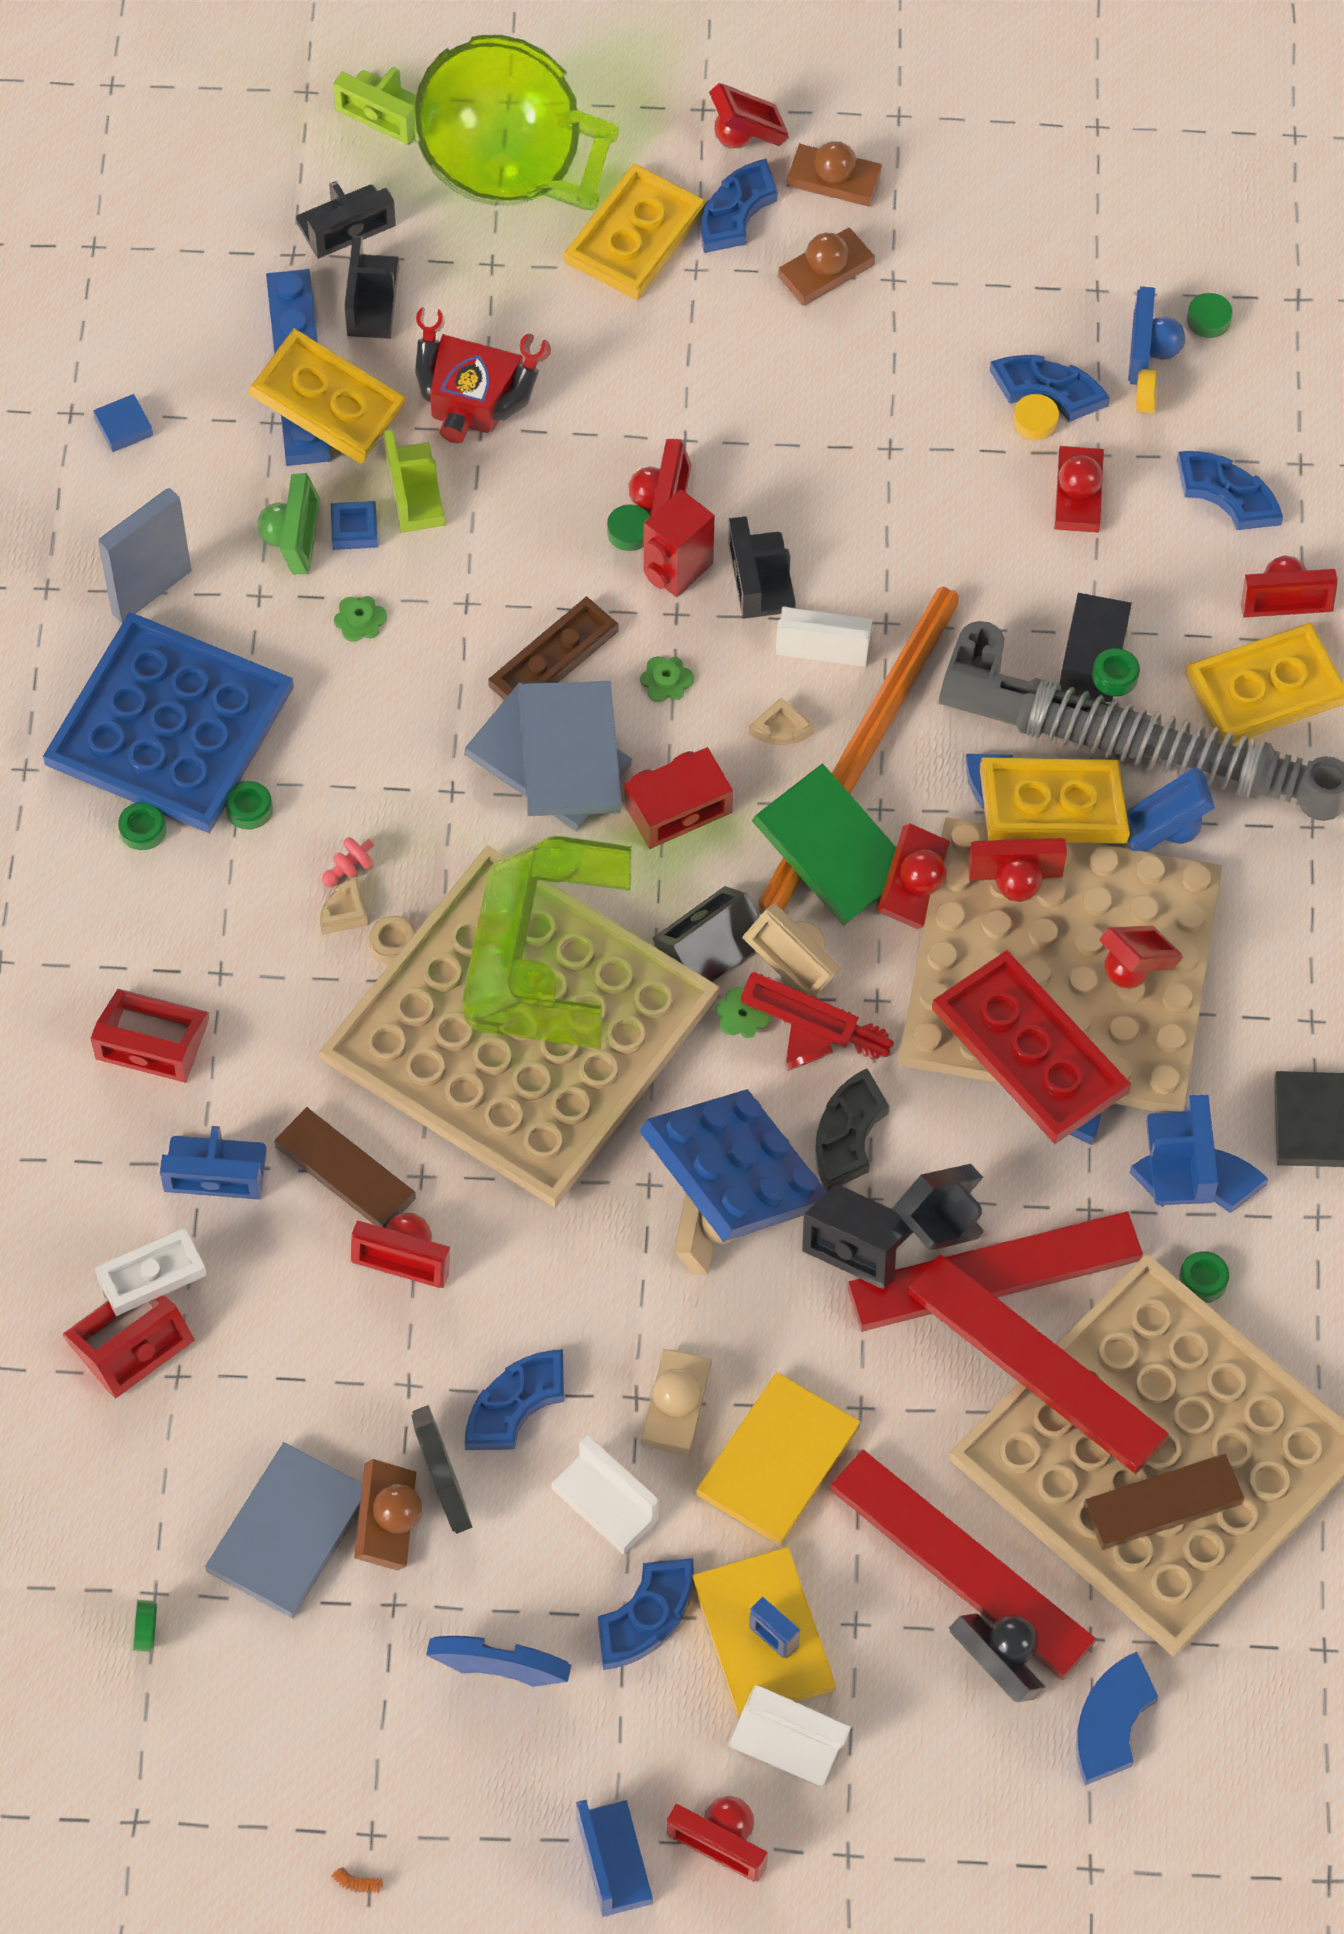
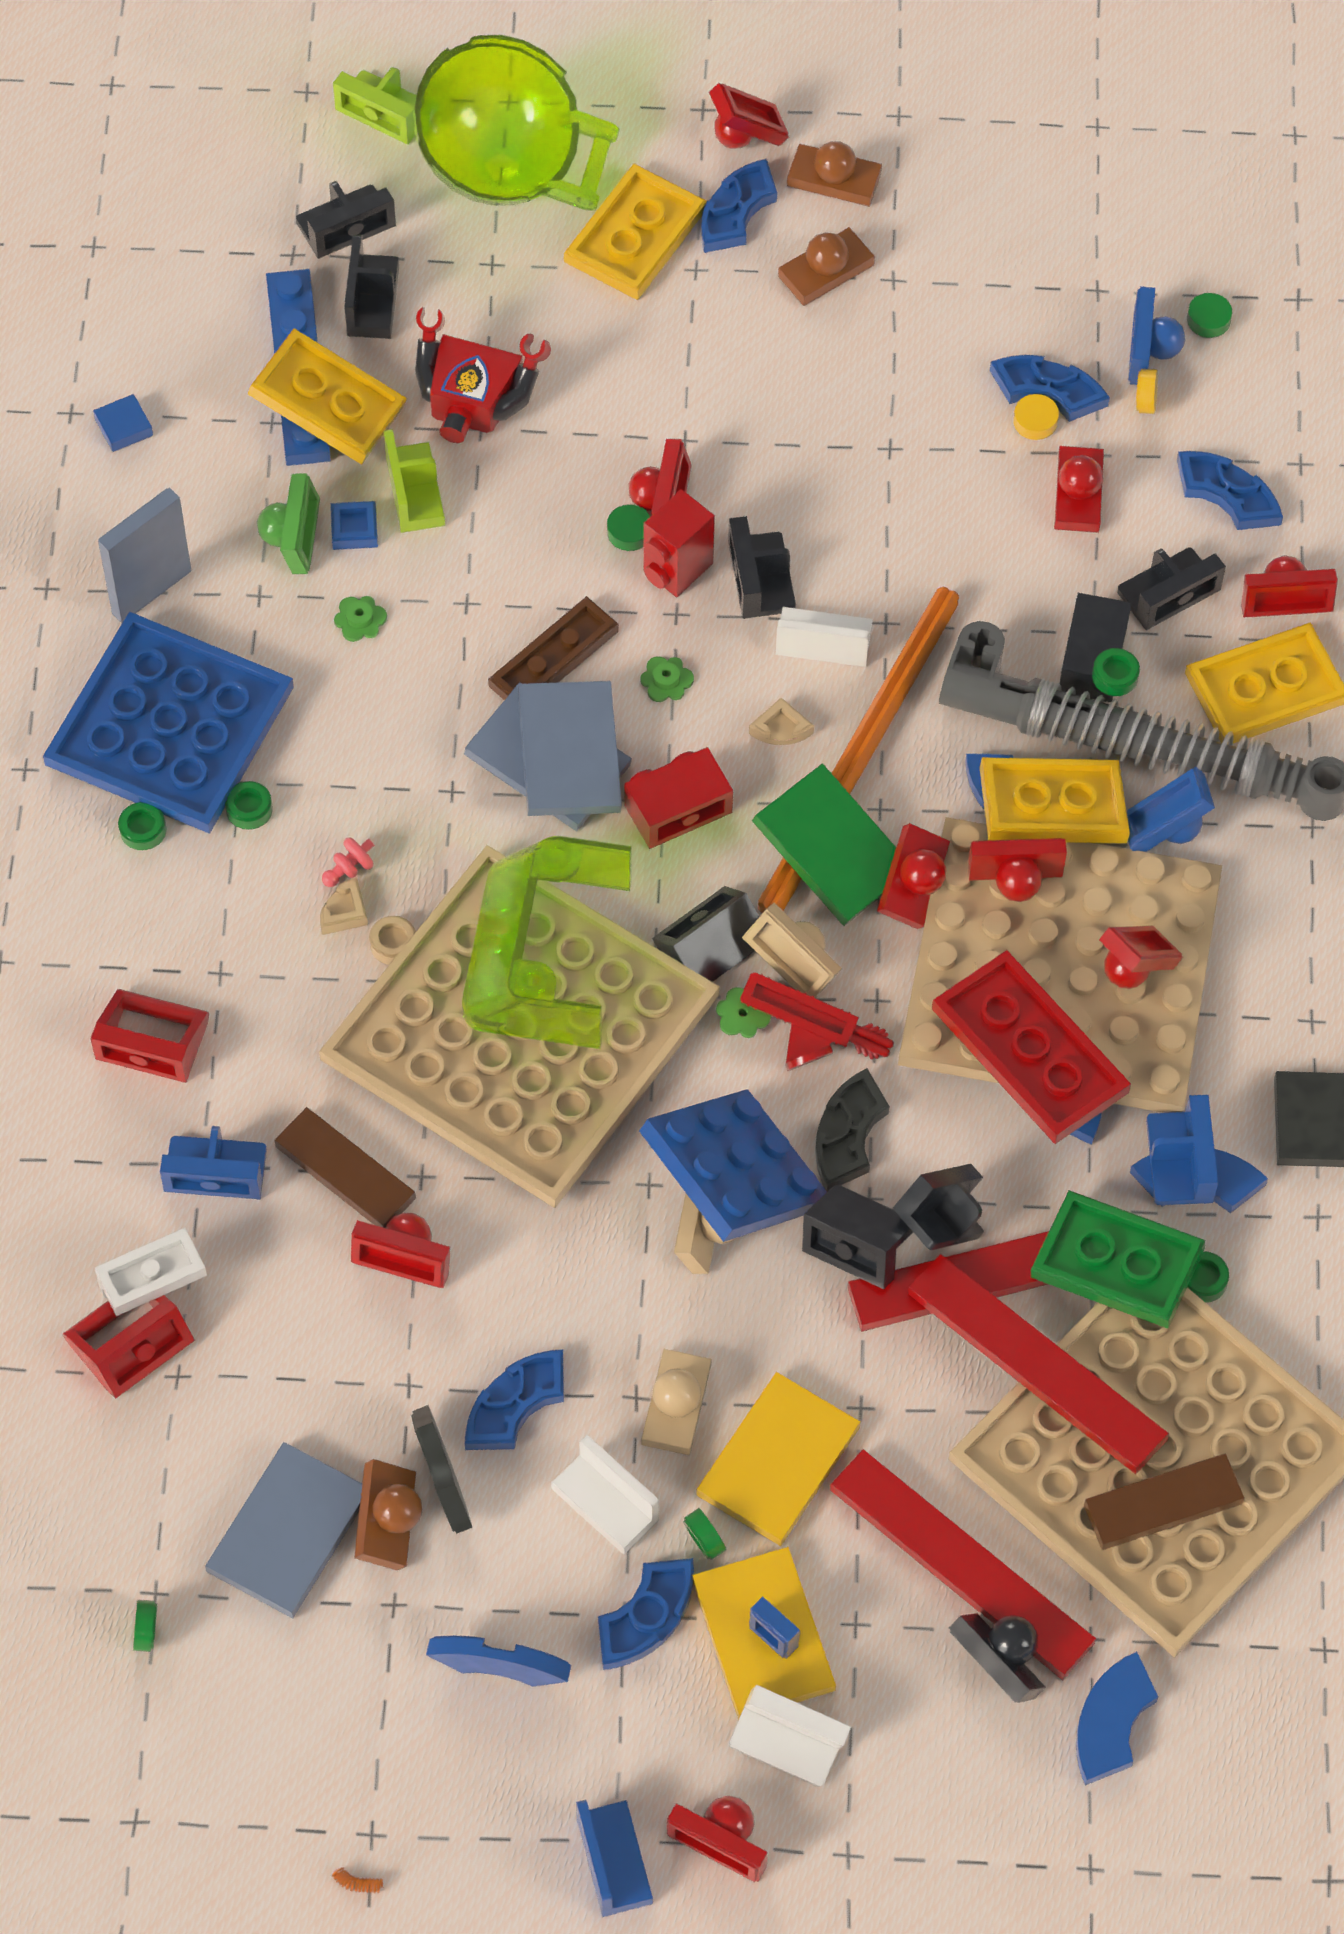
(704, 1534): none -> green tile
(1118, 1259): none -> green tile
(1171, 585): none -> black panel

